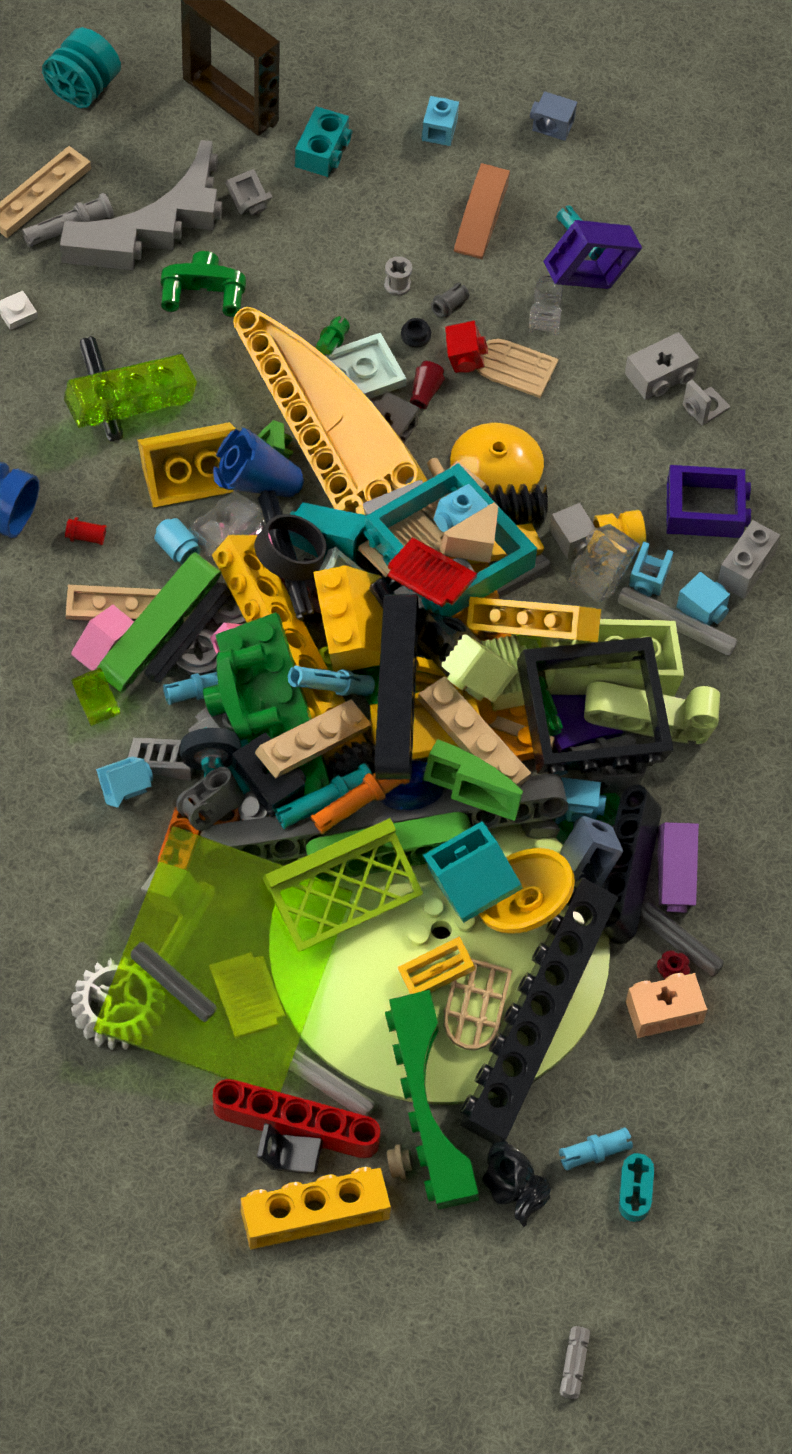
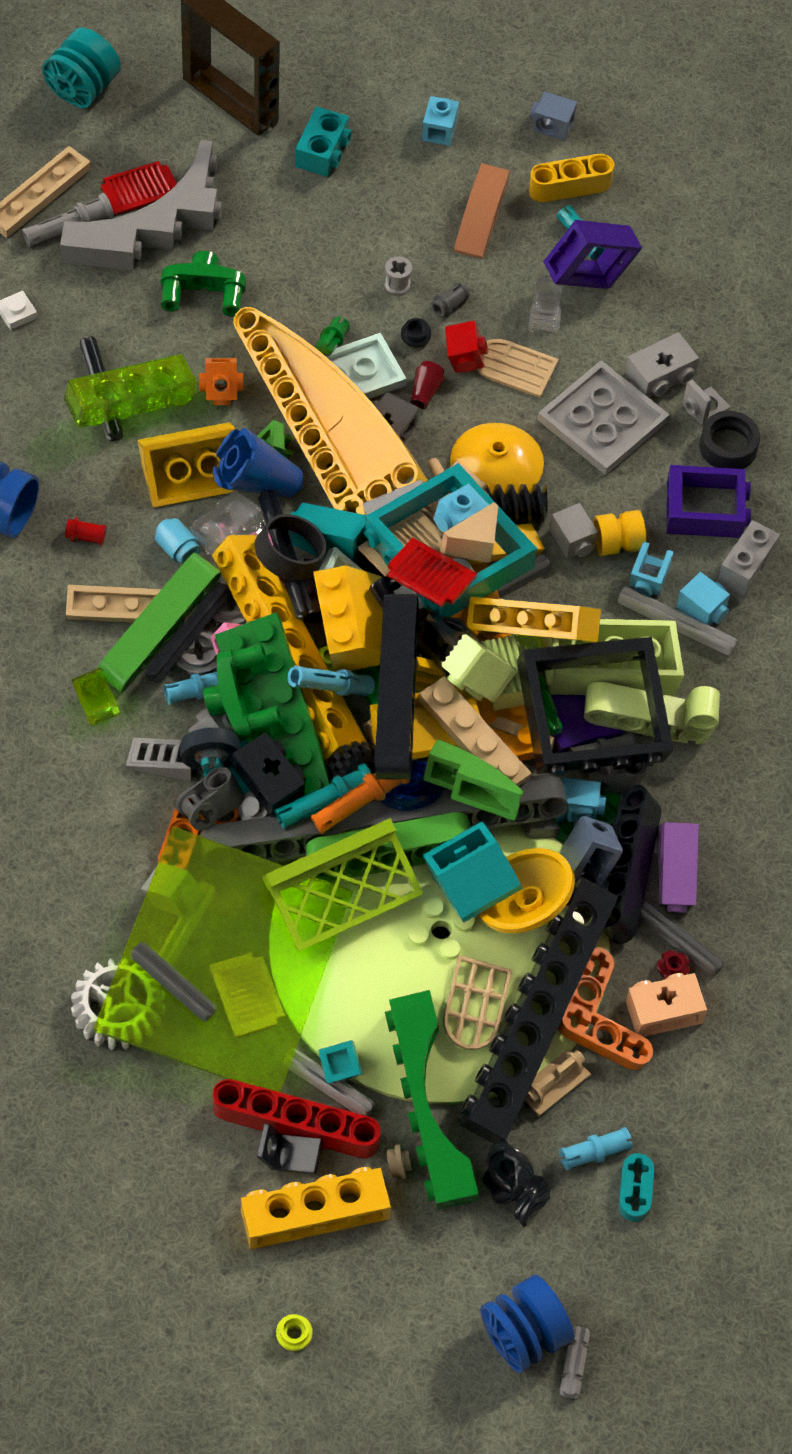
(100, 636): bright pink slope -> none
(124, 779): medium azure window -> none
(138, 187): none -> red window
(221, 369): none -> orange brick
(248, 193): light grey bracket -> none
(290, 1322): none -> neon yellow plate
(313, 738): tan plate -> none
(340, 1062): none -> teal tile
(431, 956): yellow tile -> none
(527, 1323): none -> blue wheel
(556, 1081): none -> tan hinge
(571, 177): none -> yellow beam
(586, 1014): none -> orange beam
(603, 417): none -> light grey plate
(603, 562): clear brick -> none
(733, 421): none -> black tyre

